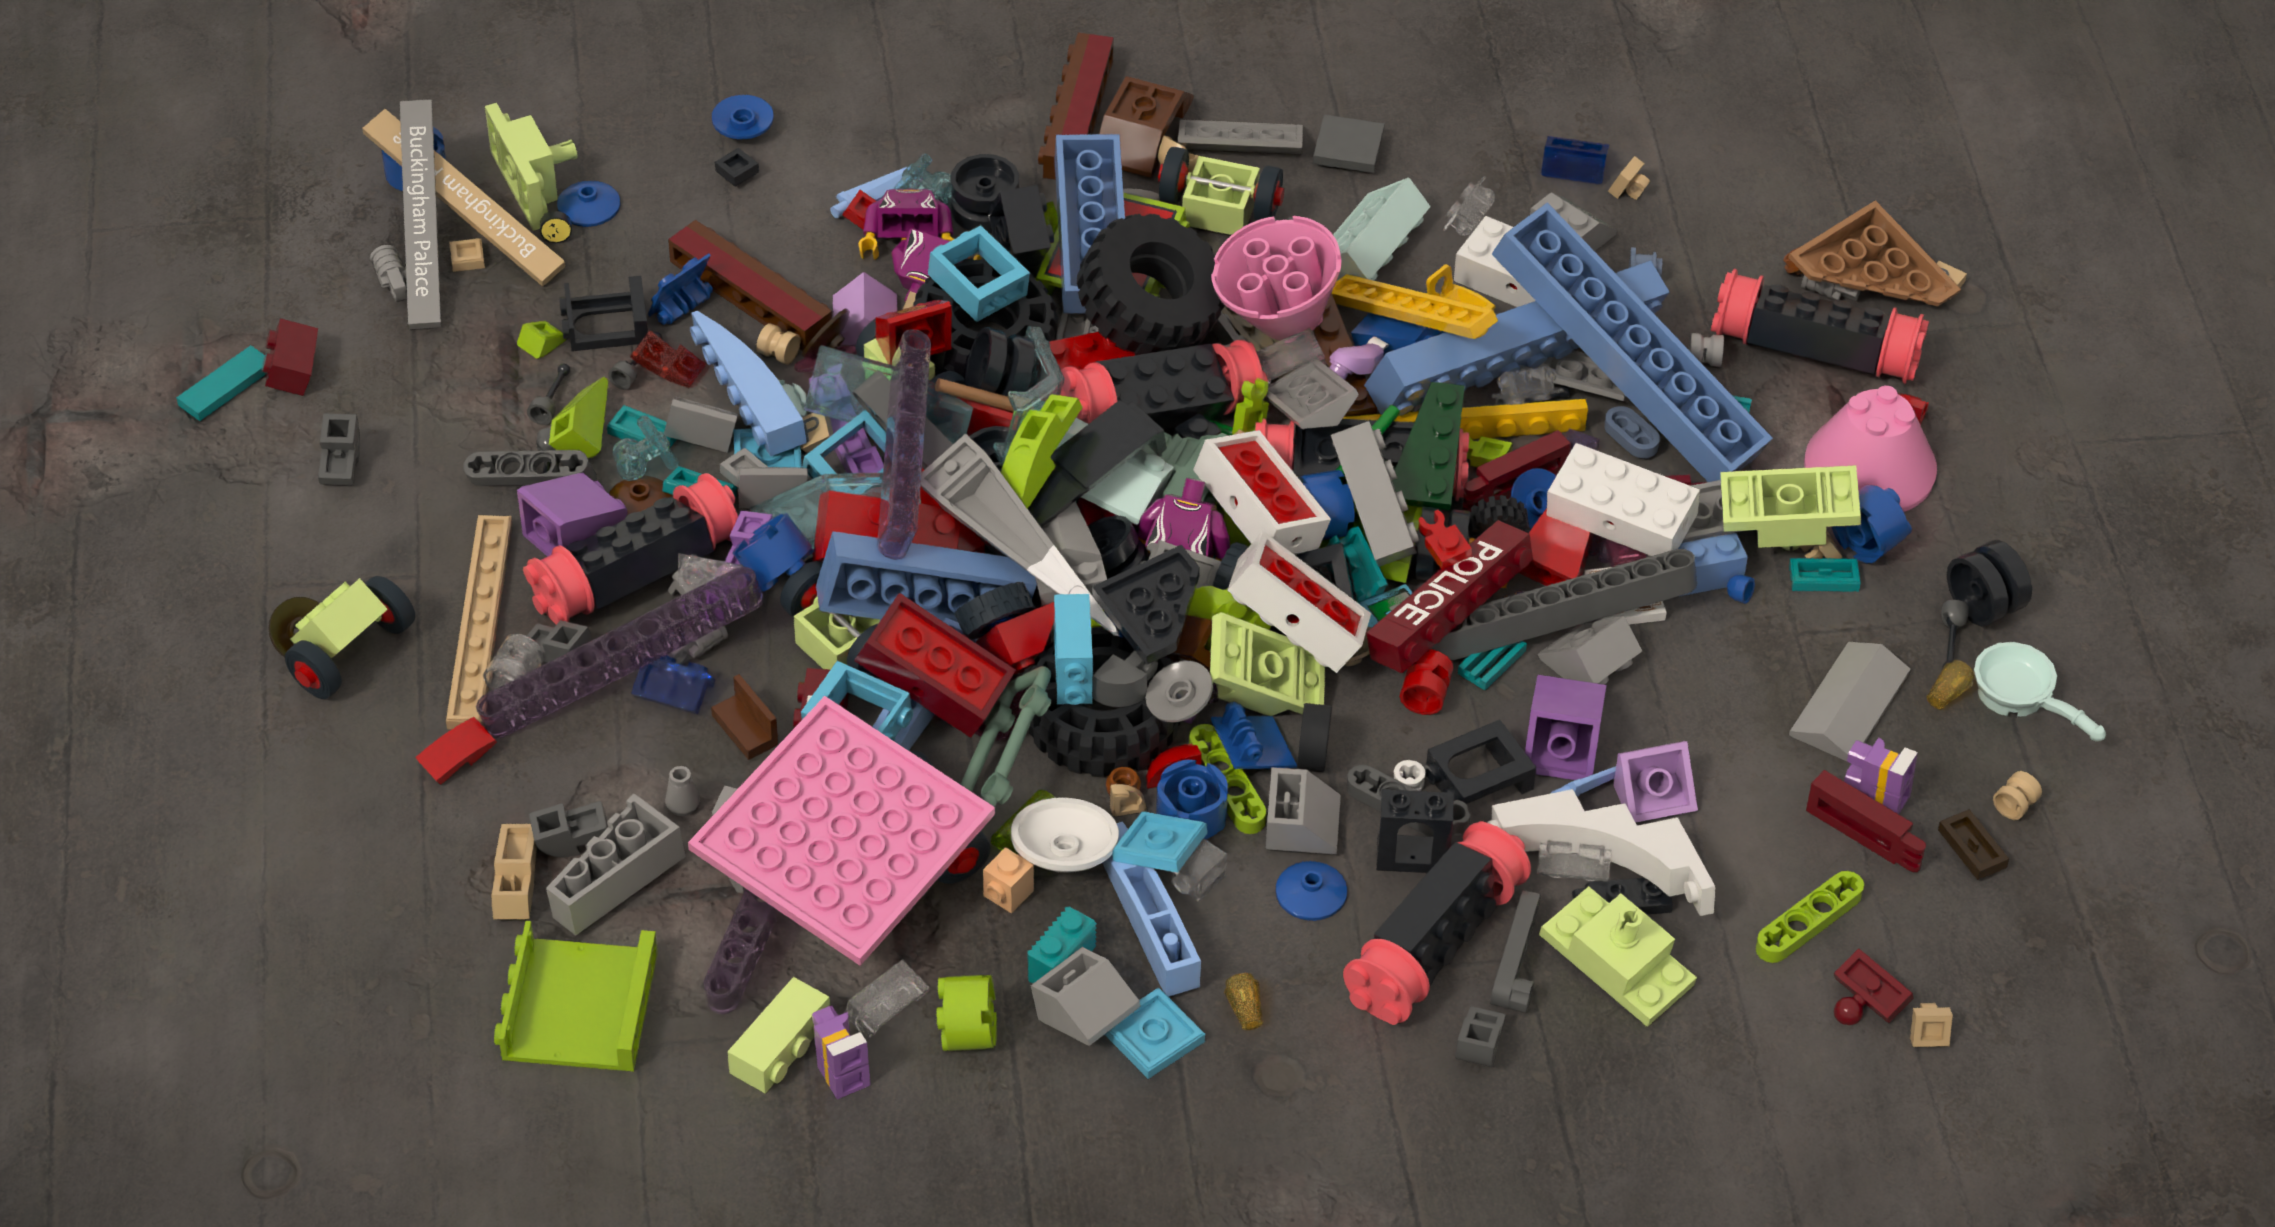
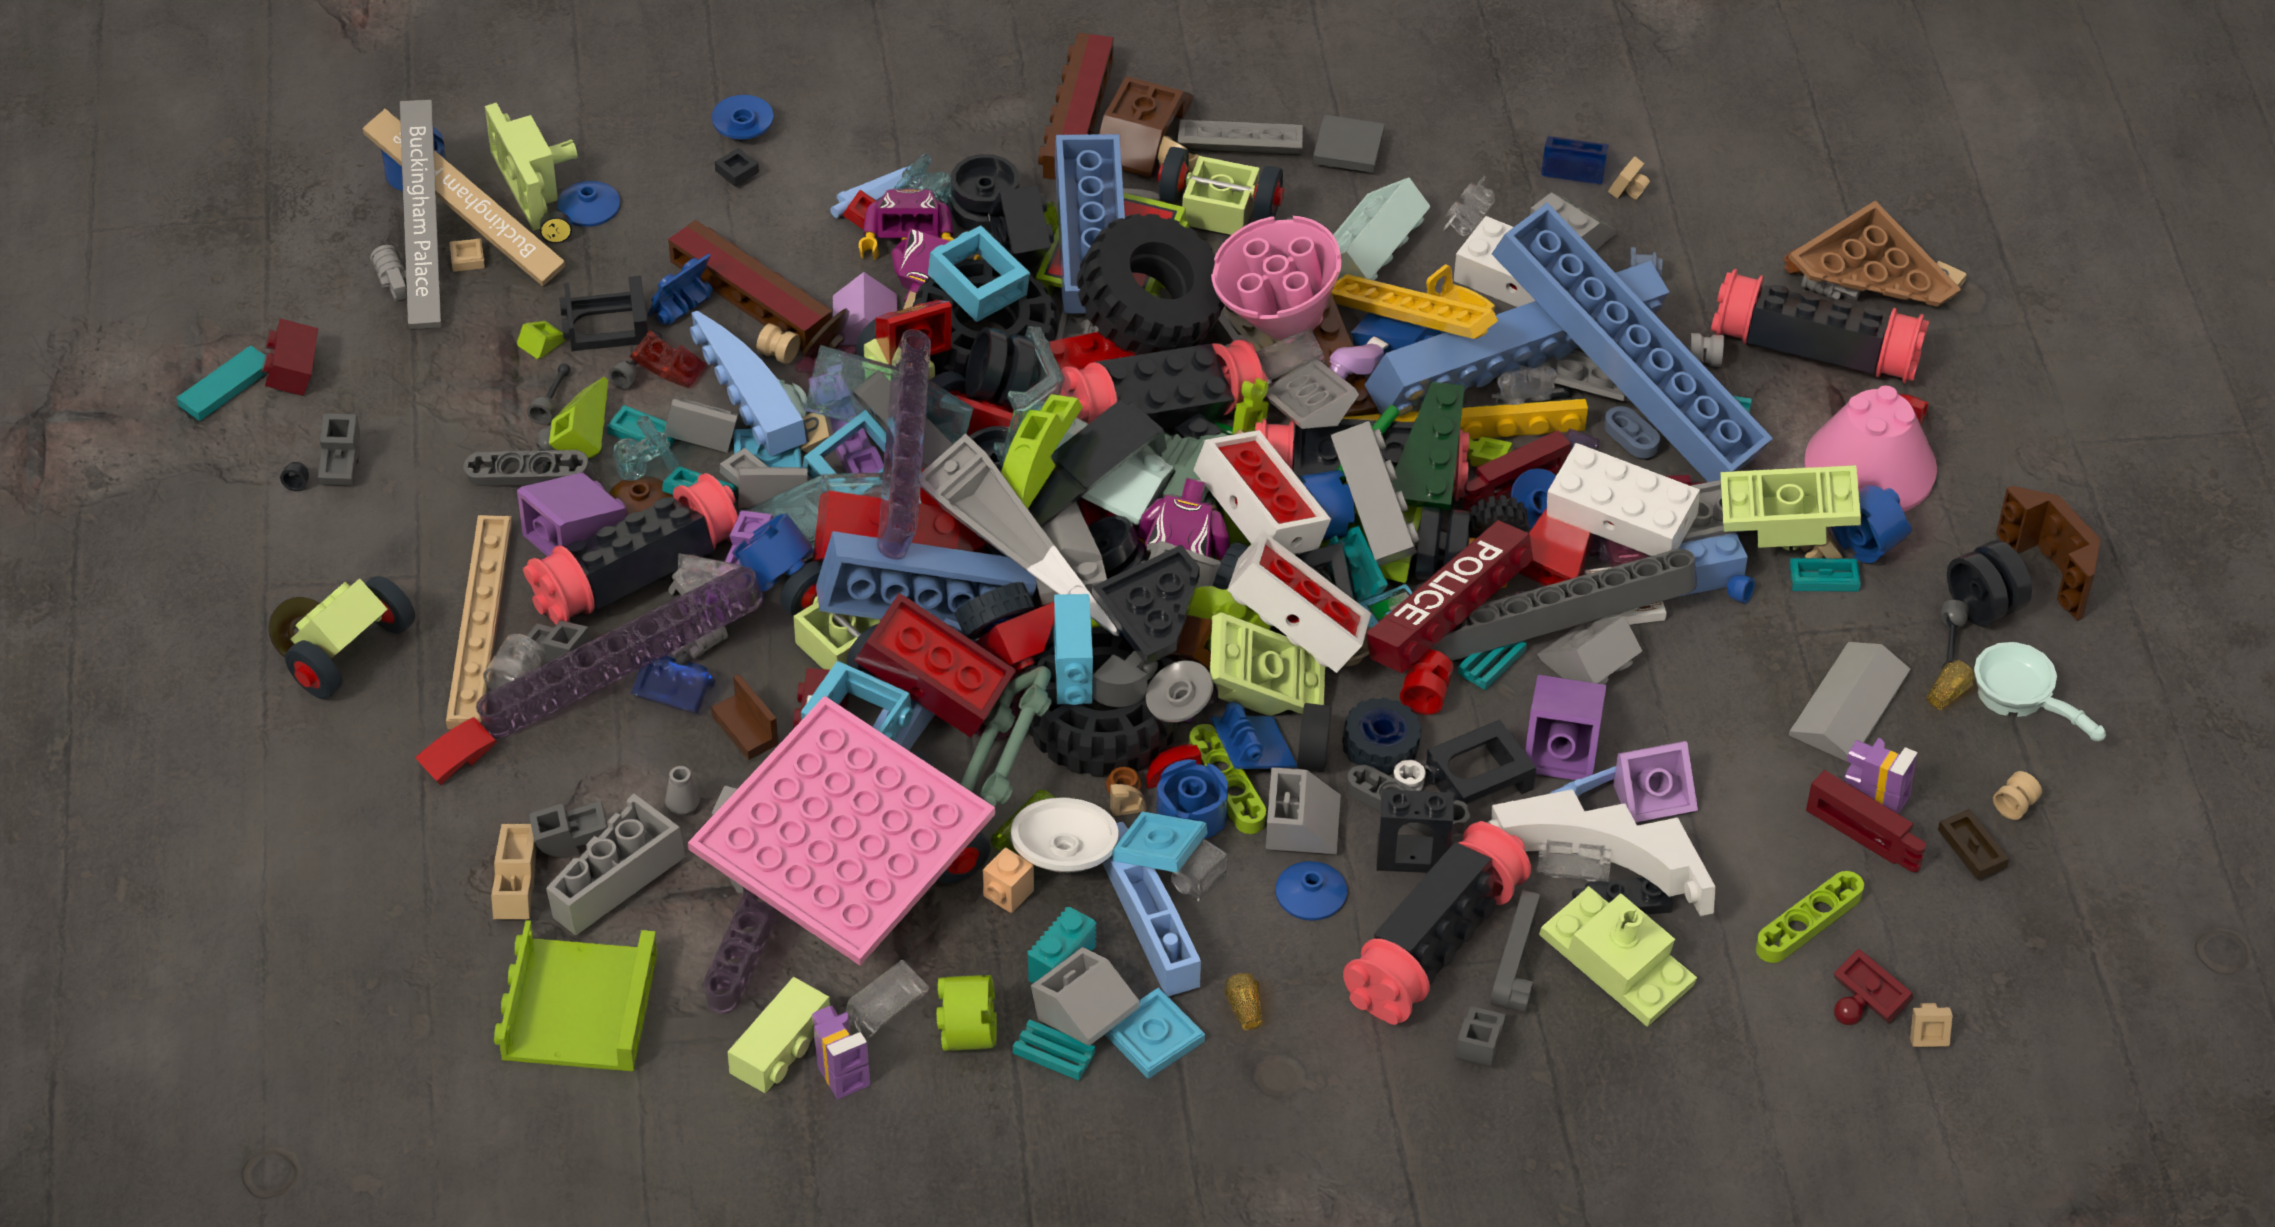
(294, 476): none -> black hinge
(973, 394): medium nougat bar -> none
(1057, 1046): none -> teal tile
(1381, 734): none -> black wheel
(1444, 543): red plate -> none
(2048, 521): none -> reddish brown slope

